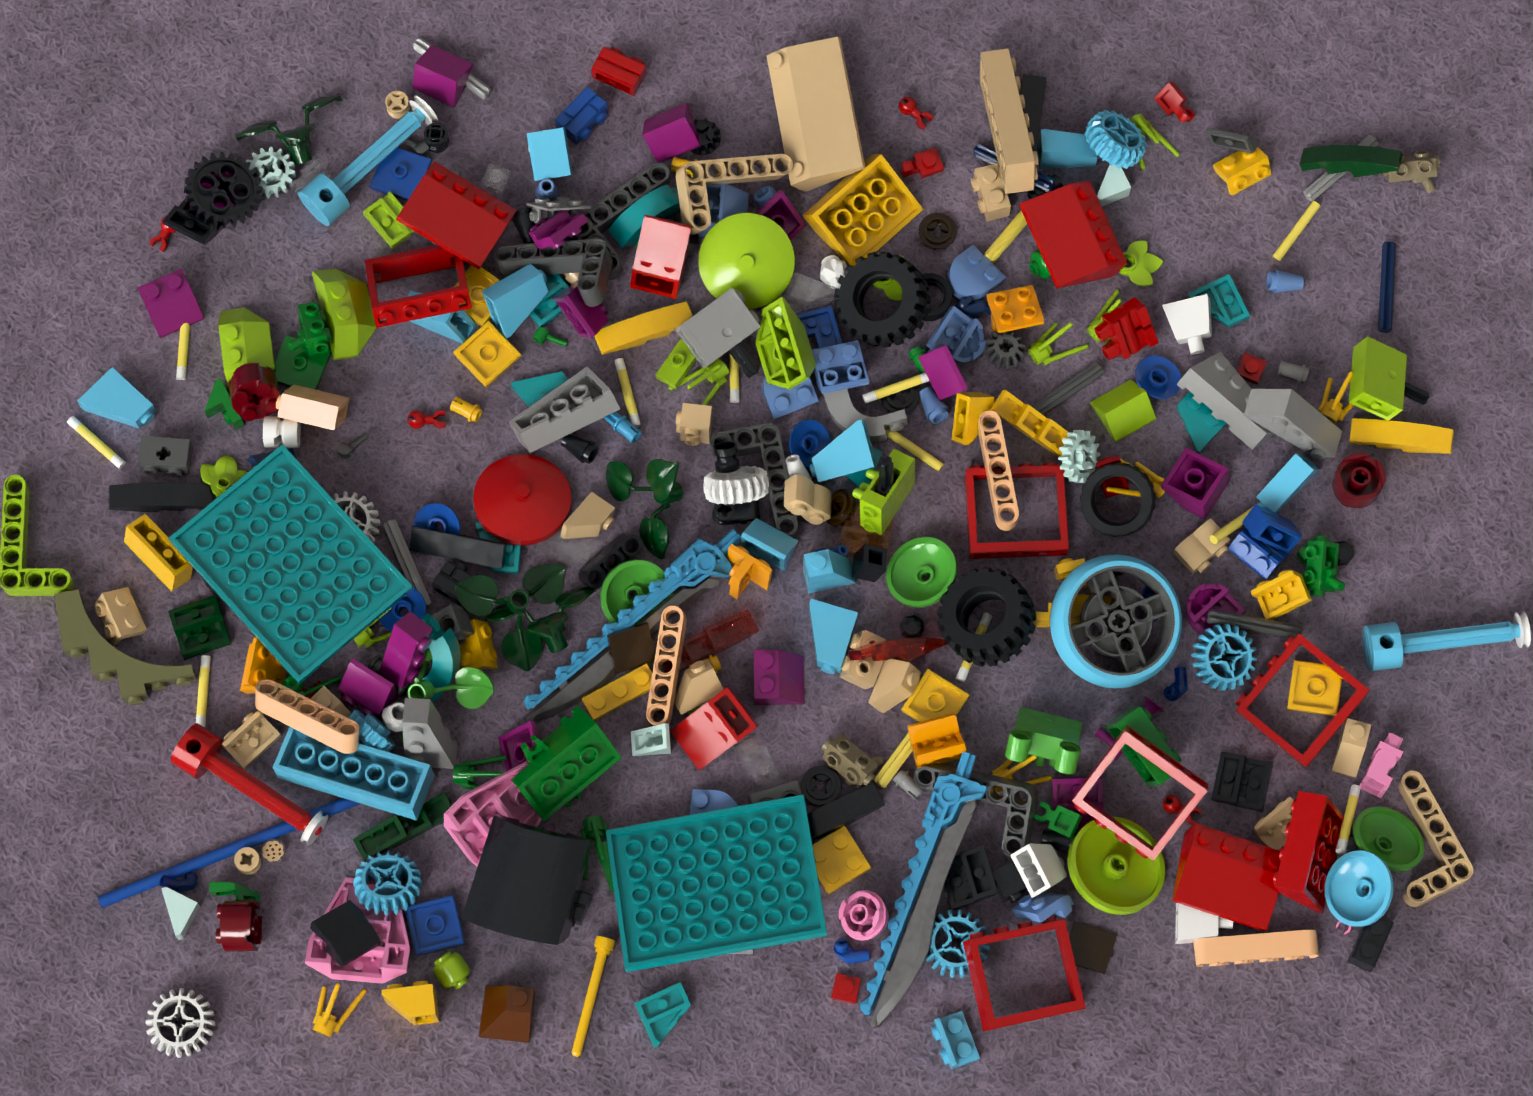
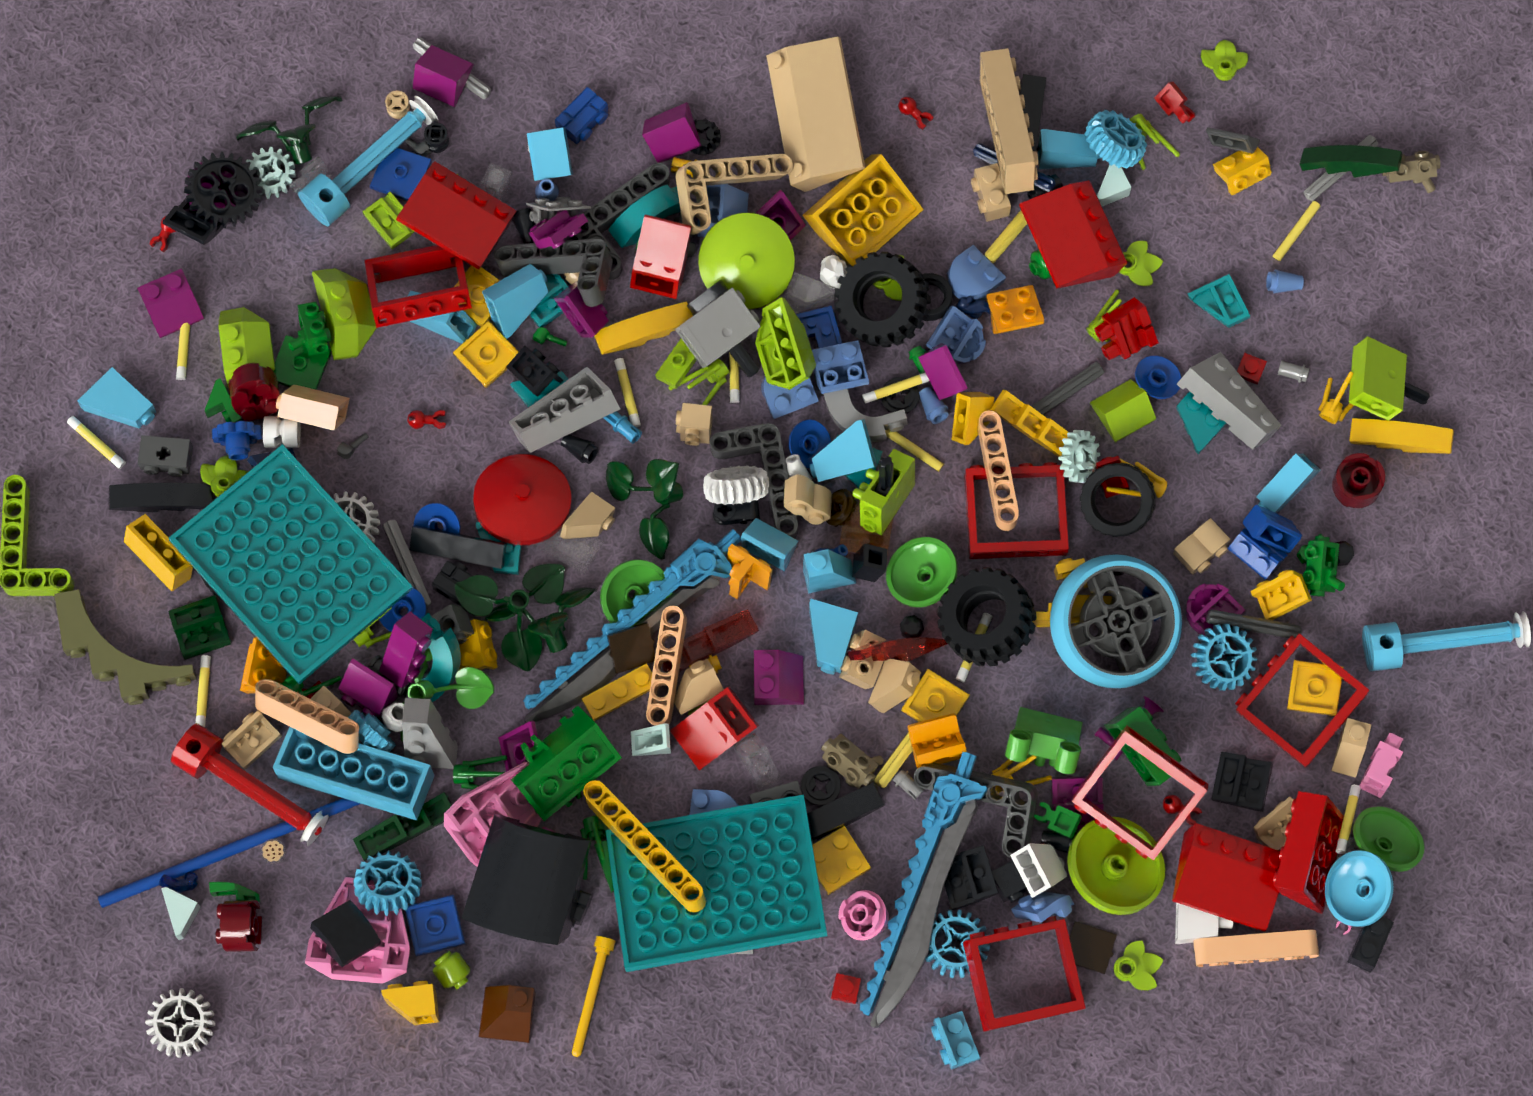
(119, 615): tan bracket -> none
(237, 437): none -> blue plant
(250, 865): tan wheel -> none
(324, 1021): yellow plant -> none
(466, 409): yellow pin -> none
(533, 371): none -> black bracket
(599, 561): black beam -> none
(619, 70): red brick -> none
(649, 855): none -> yellow beam
(662, 1011): teal wing -> none
(707, 297): none -> beam
(726, 457): black wheel -> none
(763, 195): medium blue tile -> none
(848, 954): blue arm -> none
(924, 163): red plate -> none
(930, 223): dark brown gear -> none
(996, 352): dark grey gear -> none
(1041, 349): lime plant -> none
(1142, 966): none -> lime plate
(1180, 685): clear blue arm -> none
(1190, 321): white torso -> none
(1196, 483): magenta slope -> none
(1224, 56): none -> lime plate
(1229, 528): light yellow bar -> none
(1294, 420): light grey wedge -> none
(1387, 287): dark blue axle -> none
(1435, 841): tan beam -> none

